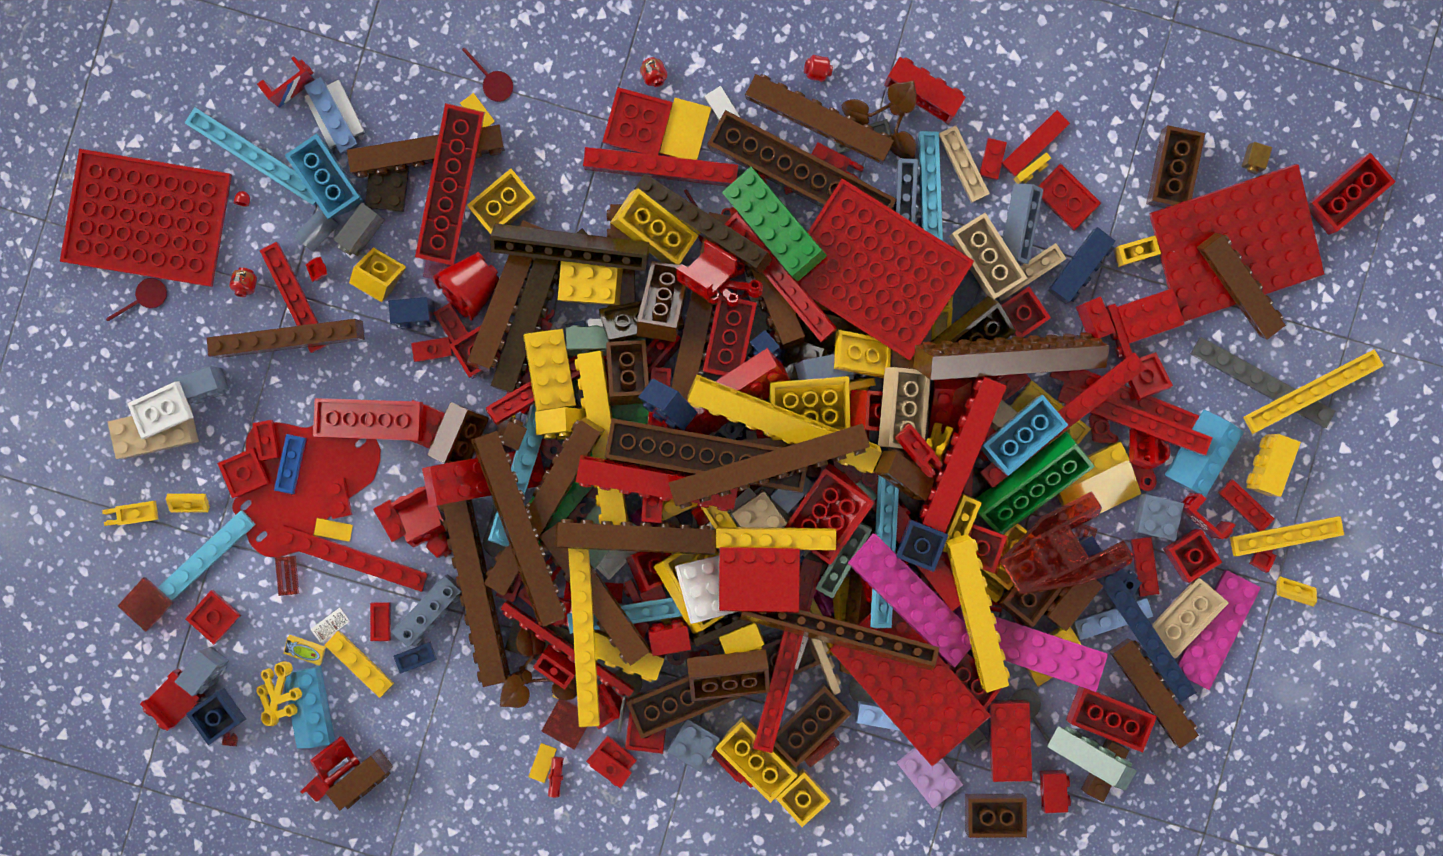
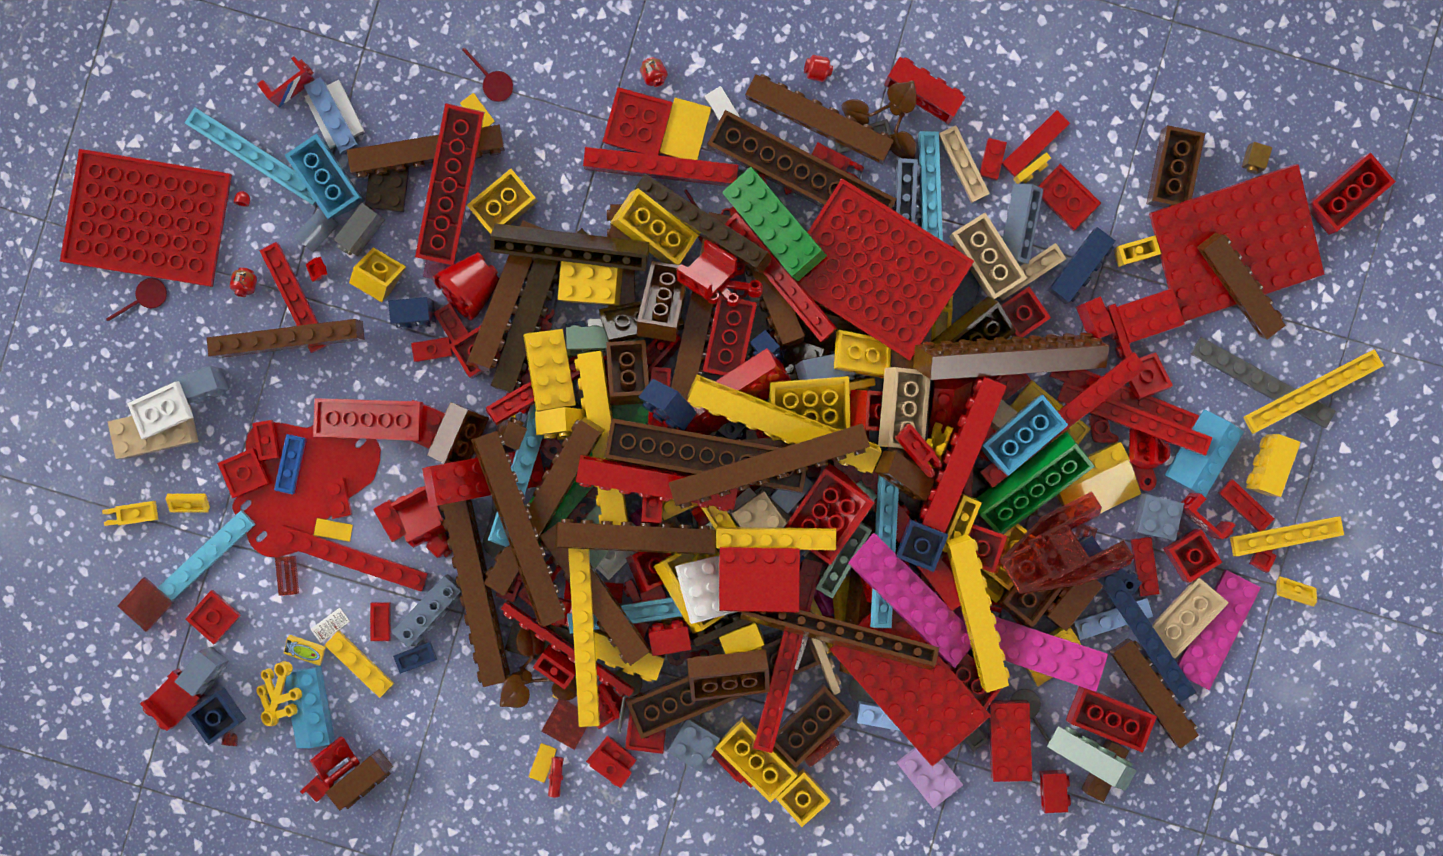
(996, 815): reddish brown brick -> none

